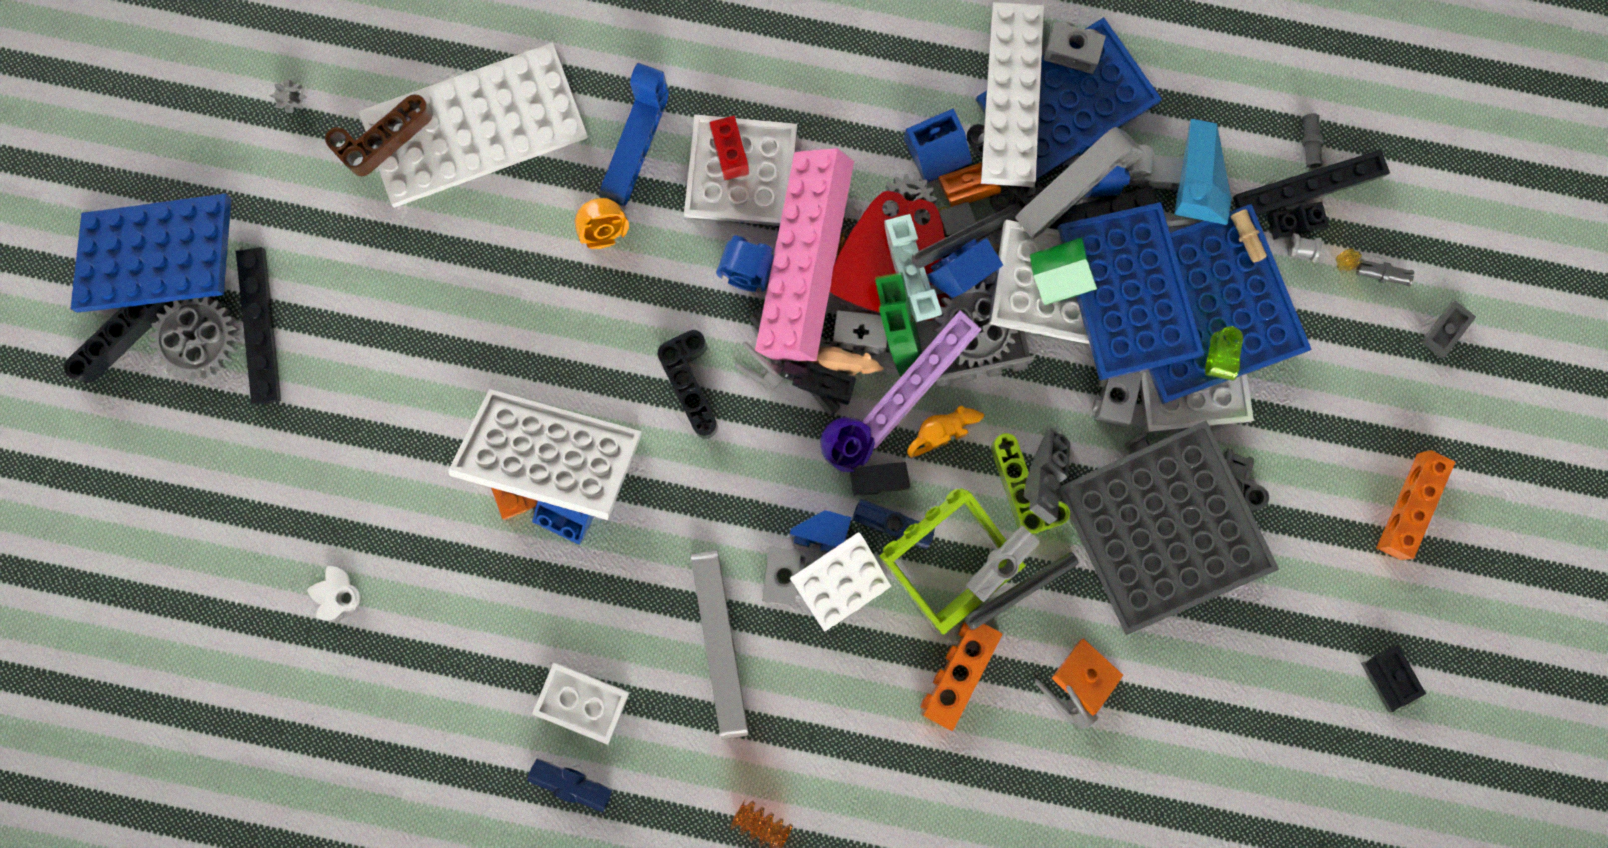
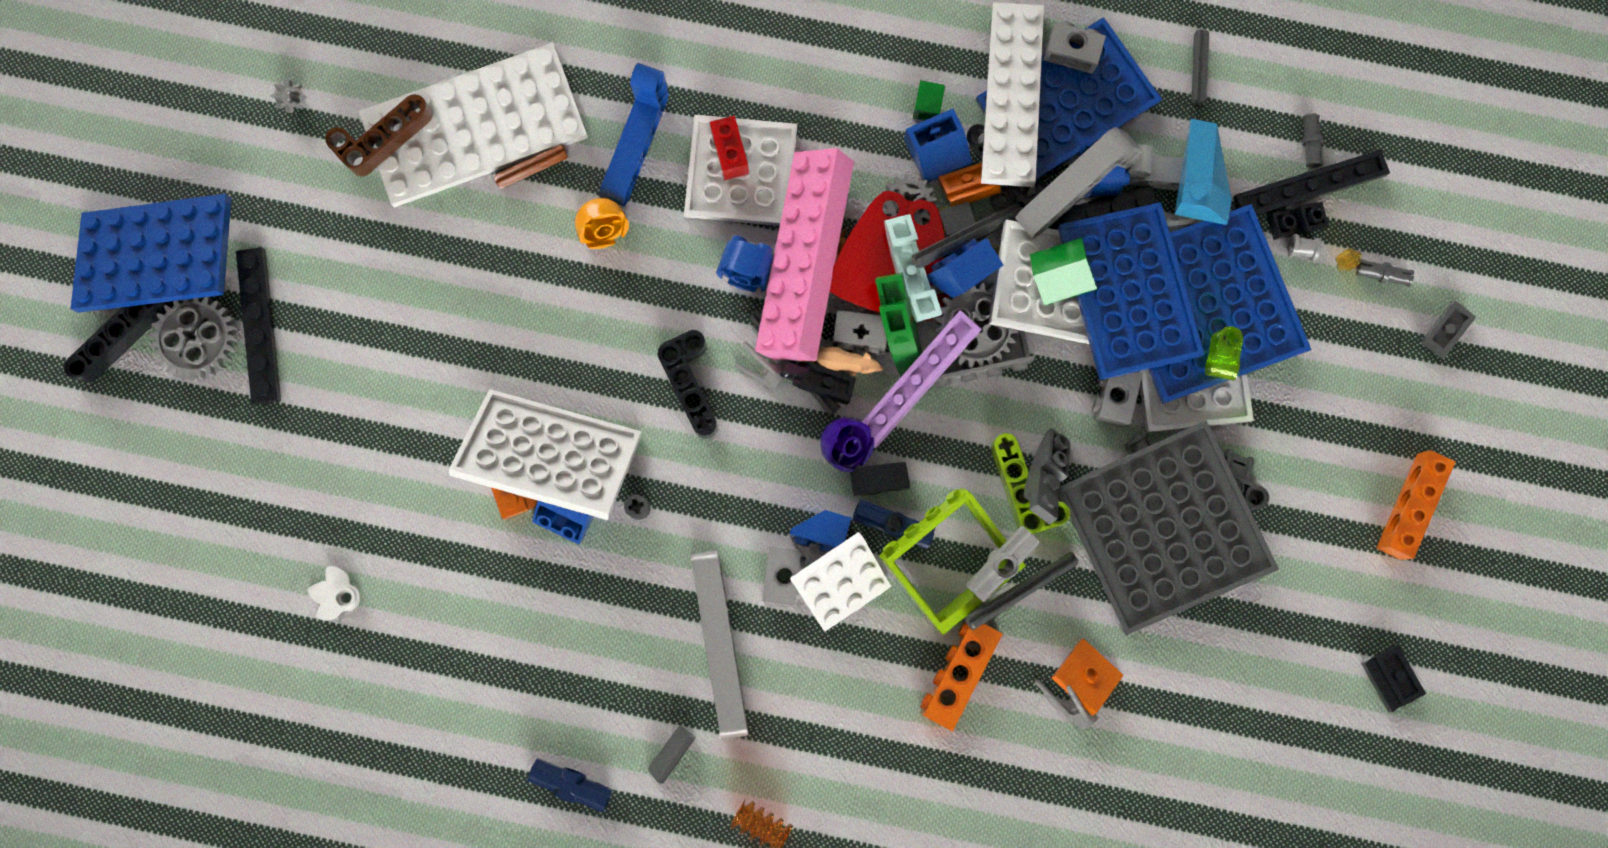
(530, 166): none -> dark orange axle
(581, 703): white plate -> none
(645, 511): none -> dark grey bush
(671, 754): none -> dark grey slope
(928, 100): none -> green panel
(939, 429): light orange animal -> none
(1200, 67): none -> dark grey axle
(1248, 235): tan axle -> none

